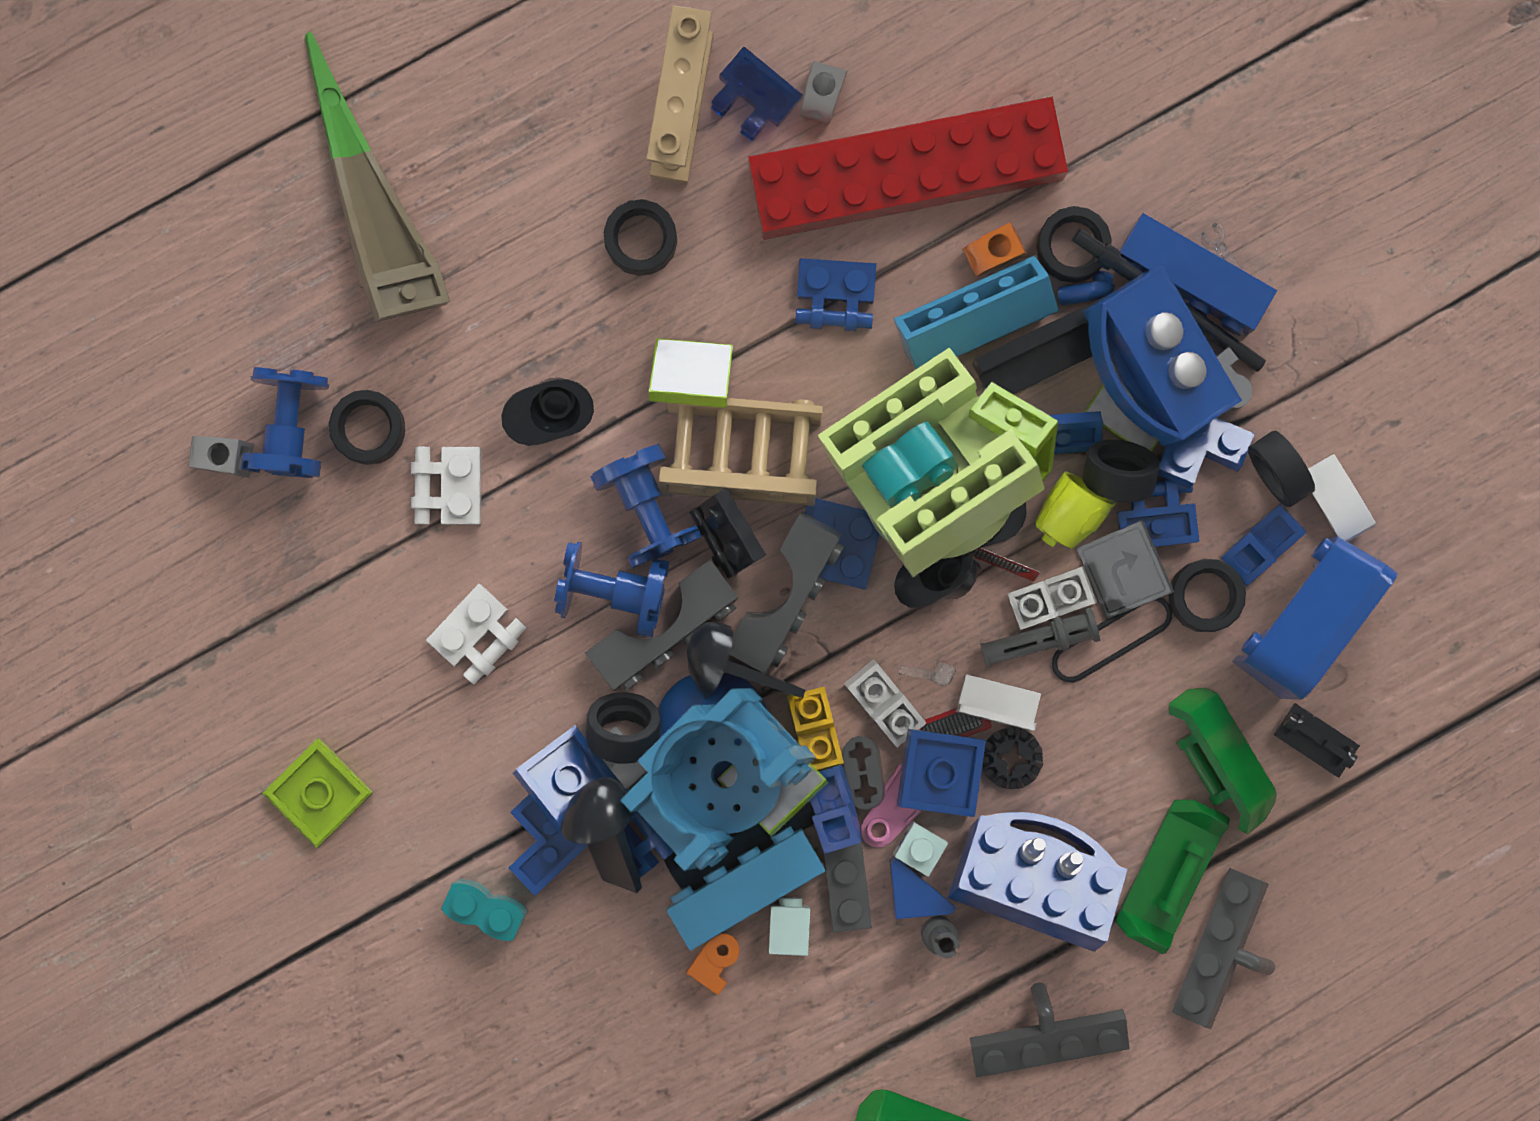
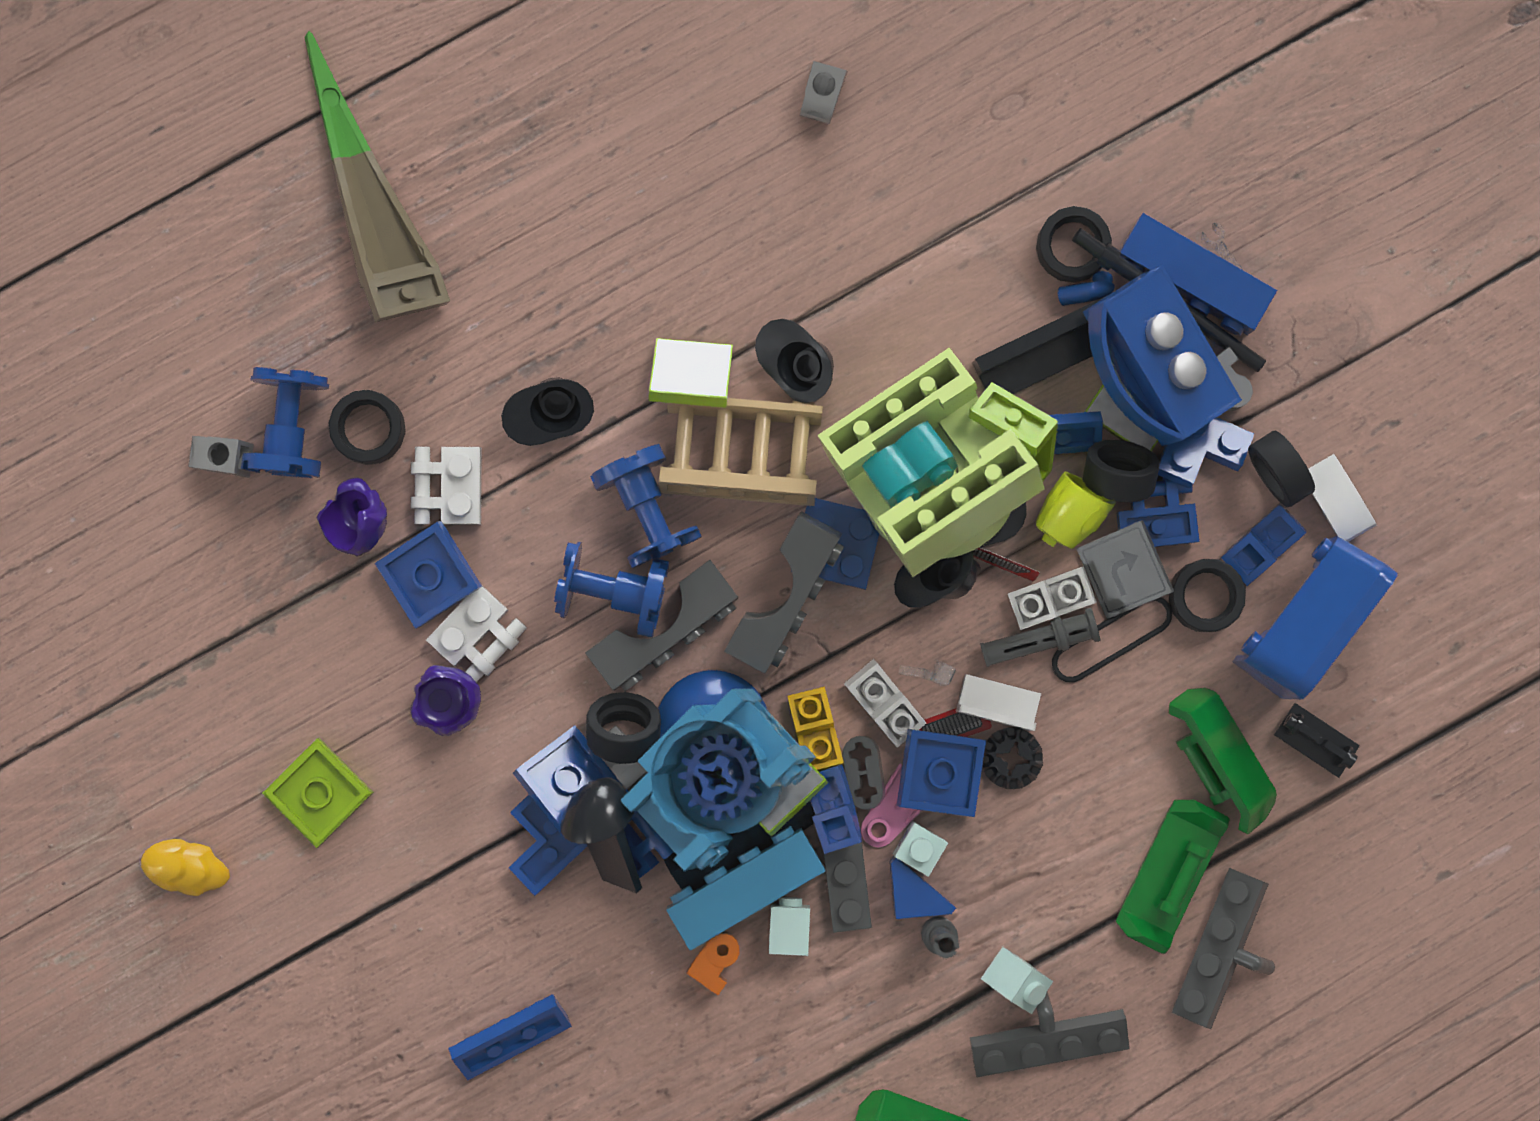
(184, 867): none -> yellow arm
(354, 518): none -> dark purple hair
(428, 574): none -> blue plate
(445, 700): none -> dark purple hair
(475, 905): teal brick -> none
(510, 1037): none -> blue plate
(637, 208): black tyre -> none
(680, 94): tan fence -> none
(709, 659): black piece -> none
(713, 790): none -> blue gear
(727, 533): black plate -> none
(758, 86): clear blue plate -> none
(795, 360): none -> black piece
(835, 282): blue plate -> none
(908, 168): red brick -> none
(978, 312): dark azure brick -> none
(994, 250): orange leg -> none
(1017, 980): none -> light aqua brick
(1040, 878): piece -> none

